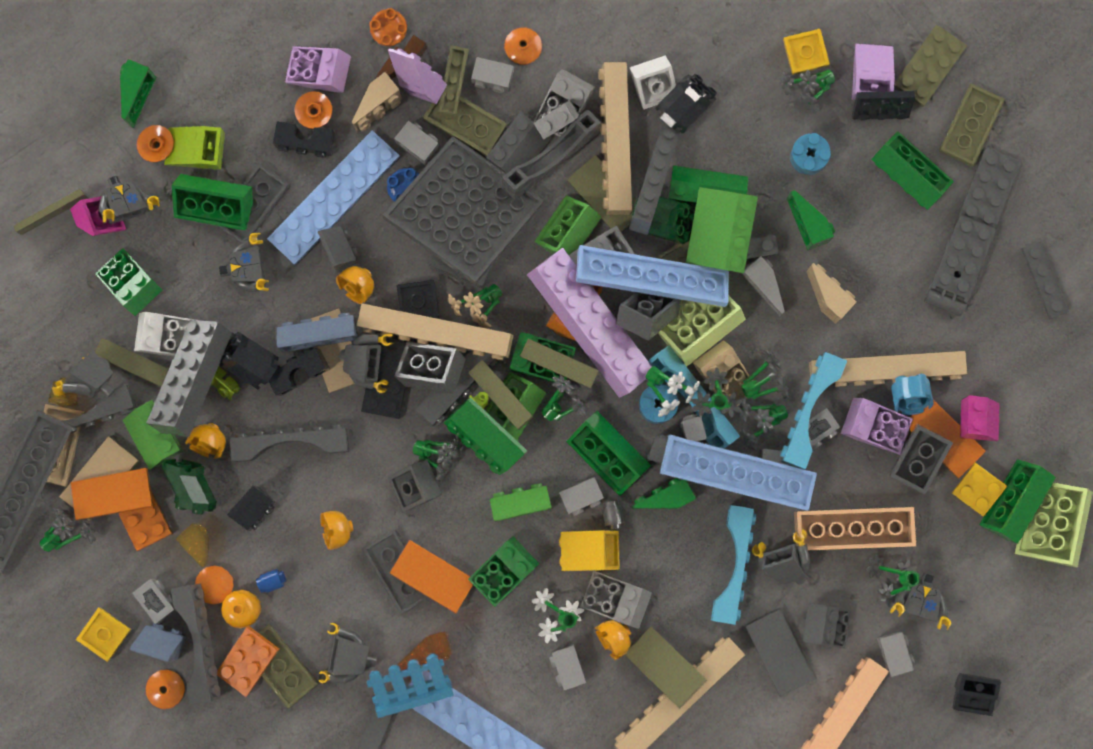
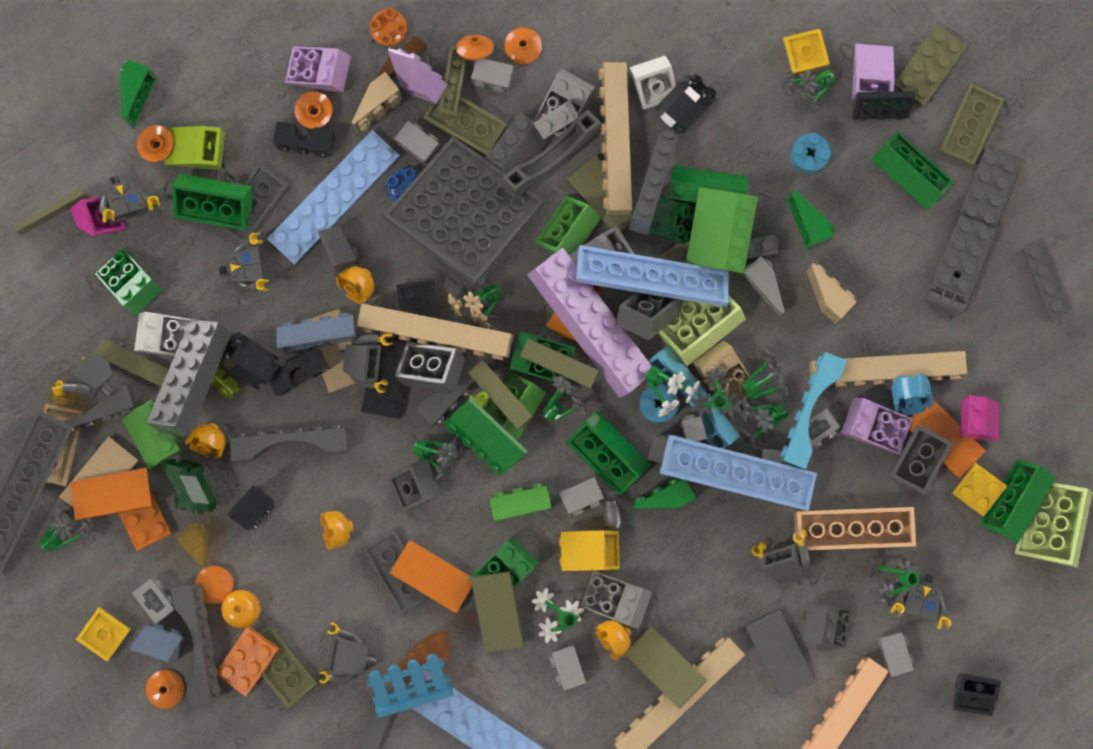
(271, 581): blue brick -> none
(474, 47): none -> orange dish
(497, 612): none -> olive tile
(726, 605): medium azure arch -> none

